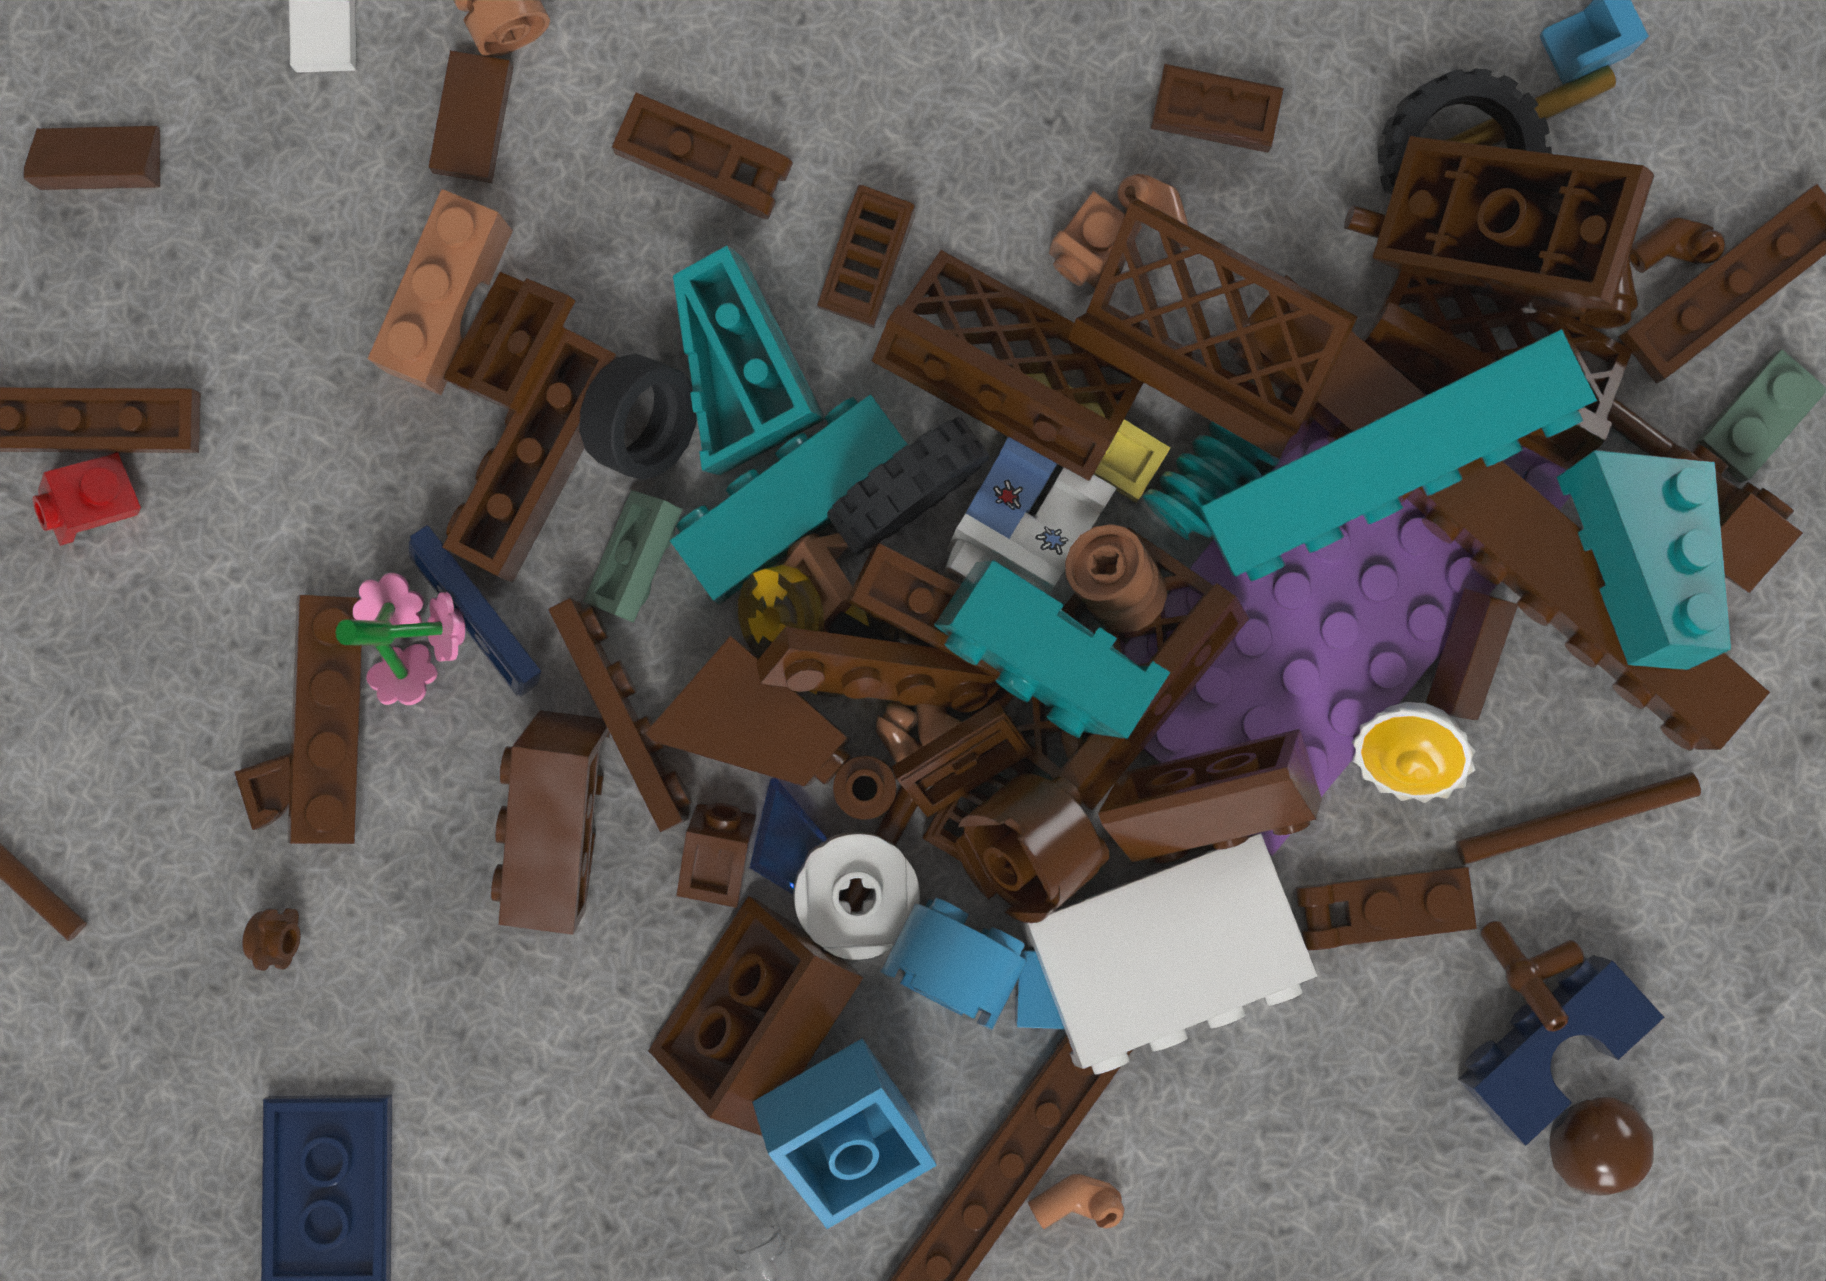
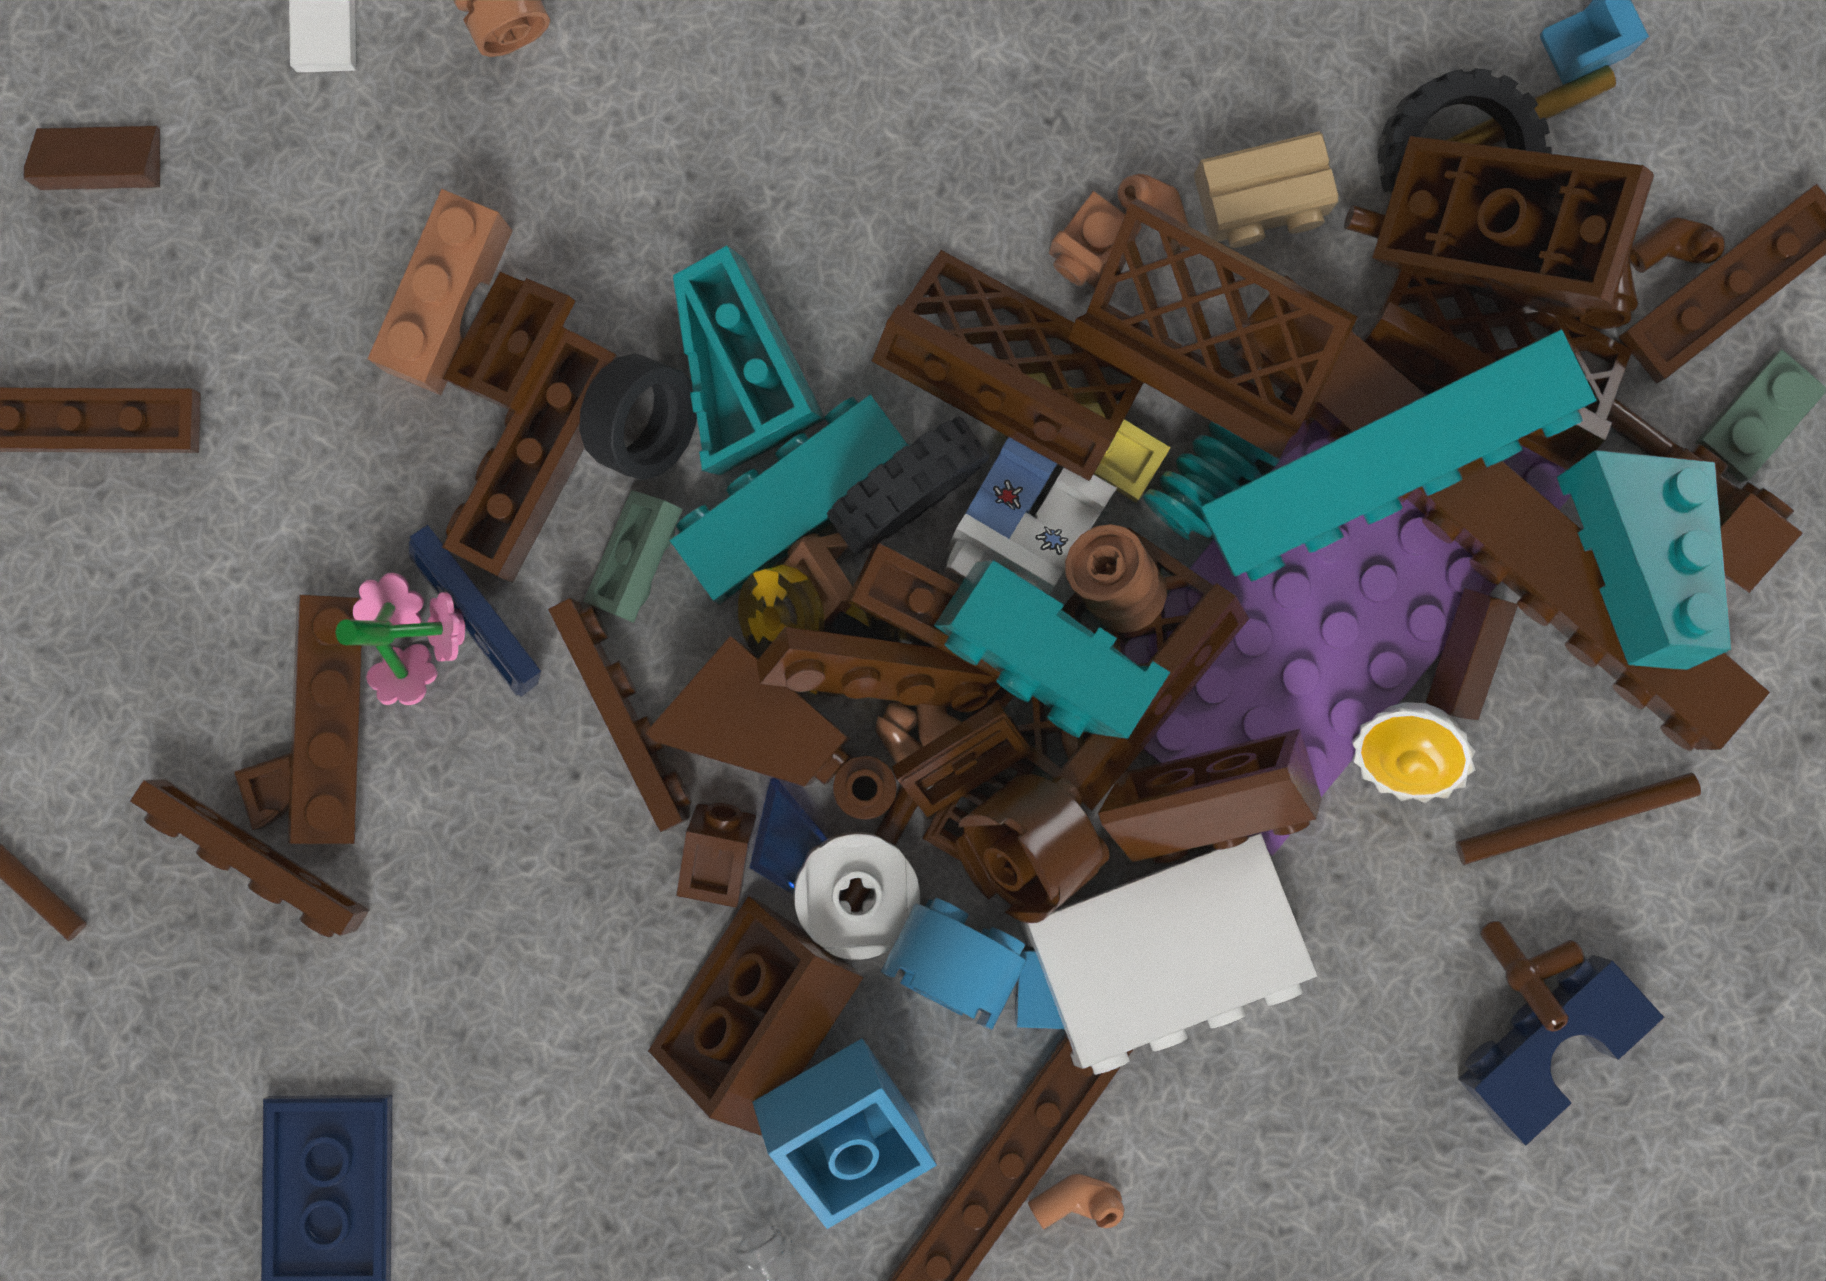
(84, 497): red bracket -> none
(228, 846): none -> reddish brown plate
(272, 938): reddish brown plate -> none
(471, 116): reddish brown tile -> none
(548, 822): reddish brown wedge -> none
(700, 155): reddish brown plate -> none
(882, 205): reddish brown slope -> none
(1217, 108): reddish brown plate -> none
(1266, 189): none -> tan brick
(1388, 907): reddish brown plate -> none
(1602, 1147): reddish brown hair -> none

